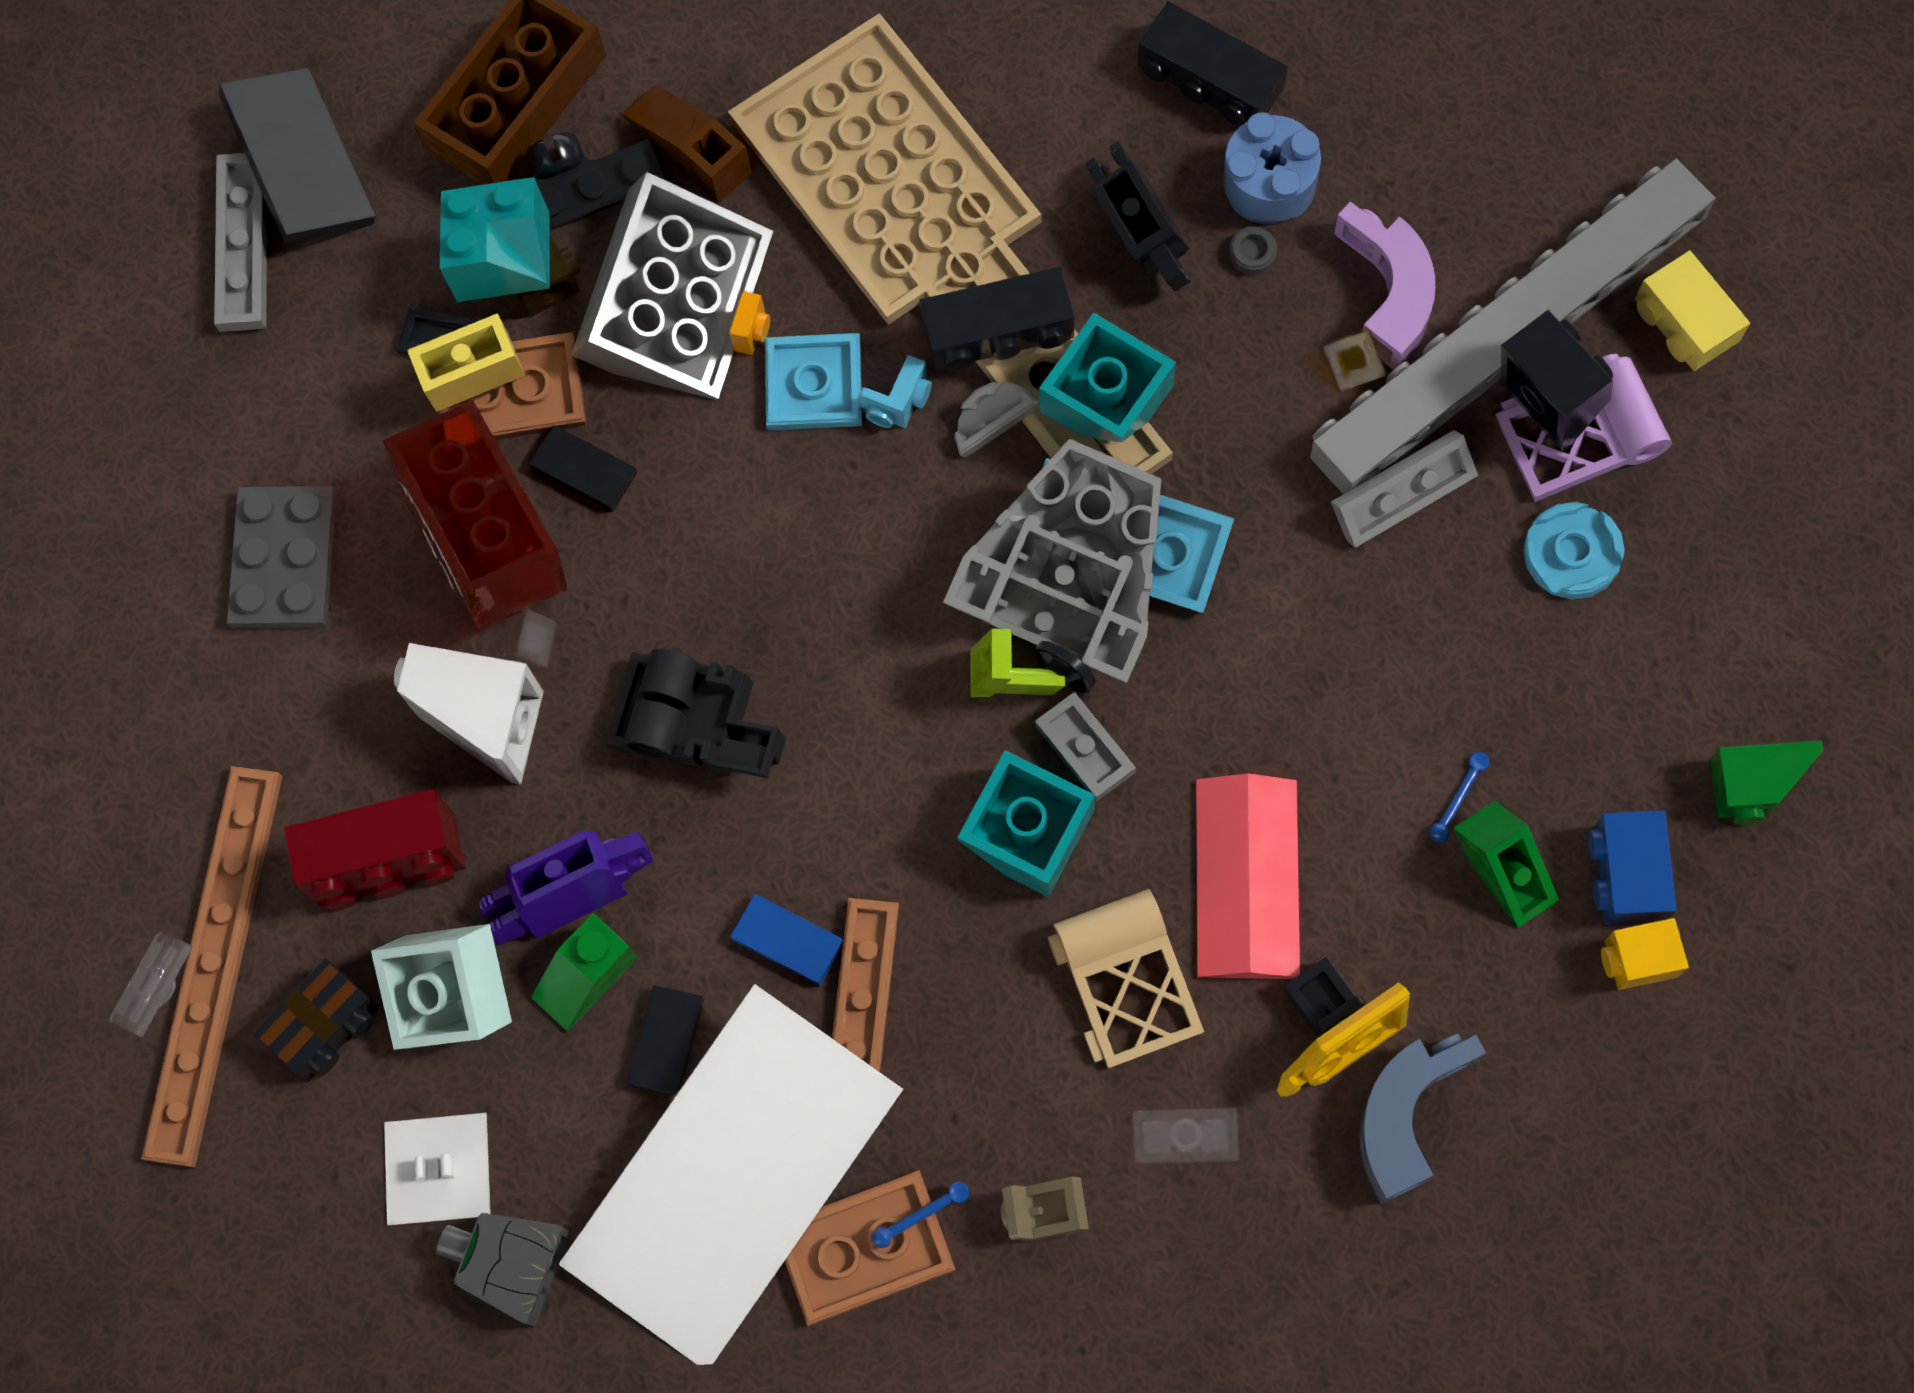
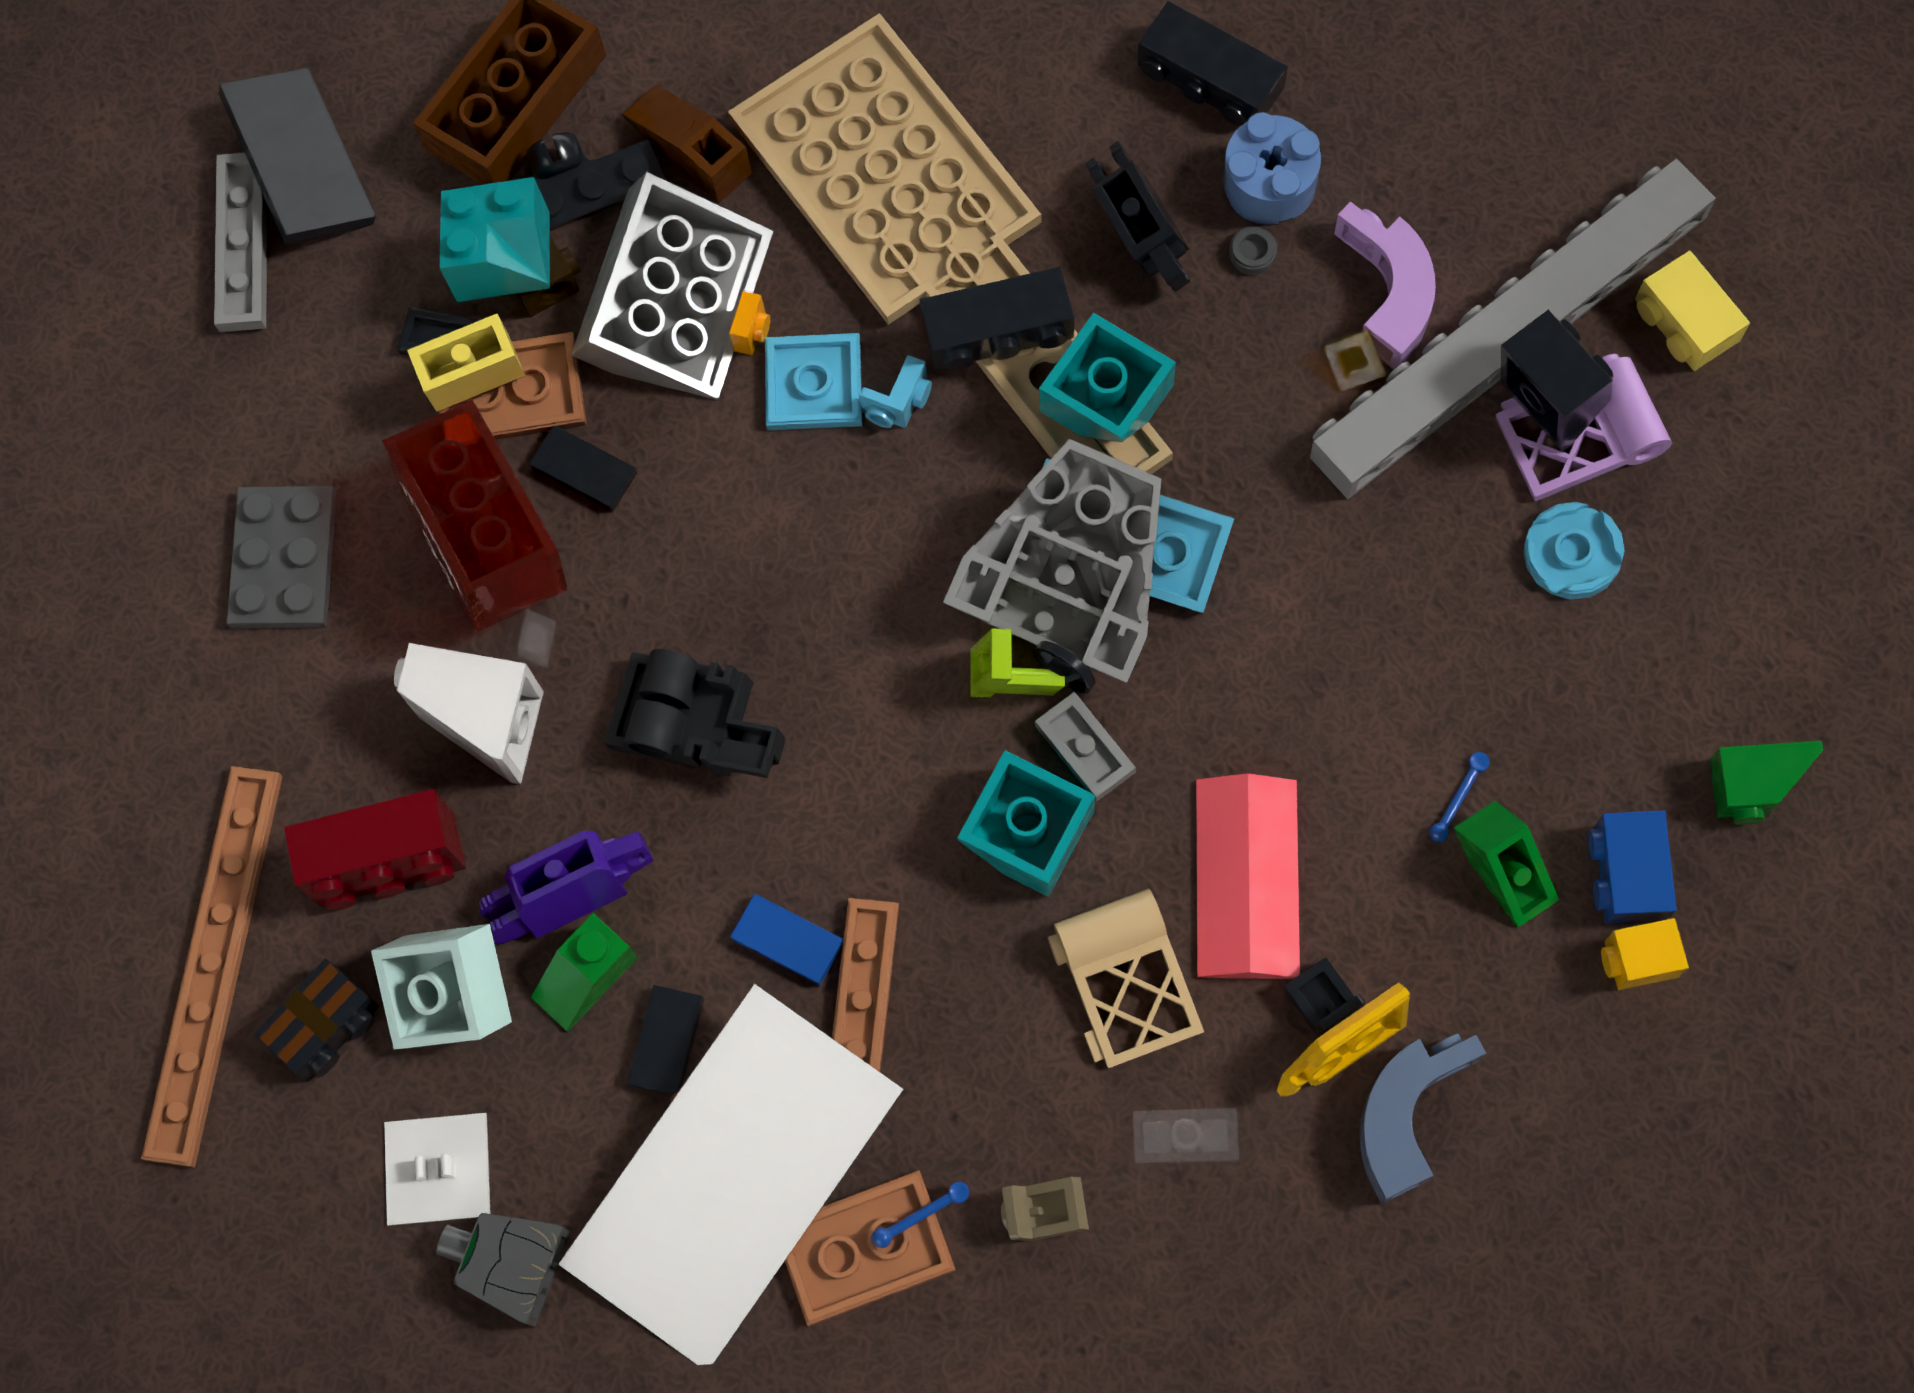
(150, 984): clear plate -> none
(990, 413): light grey tile -> none
(1404, 488): light grey plate -> none

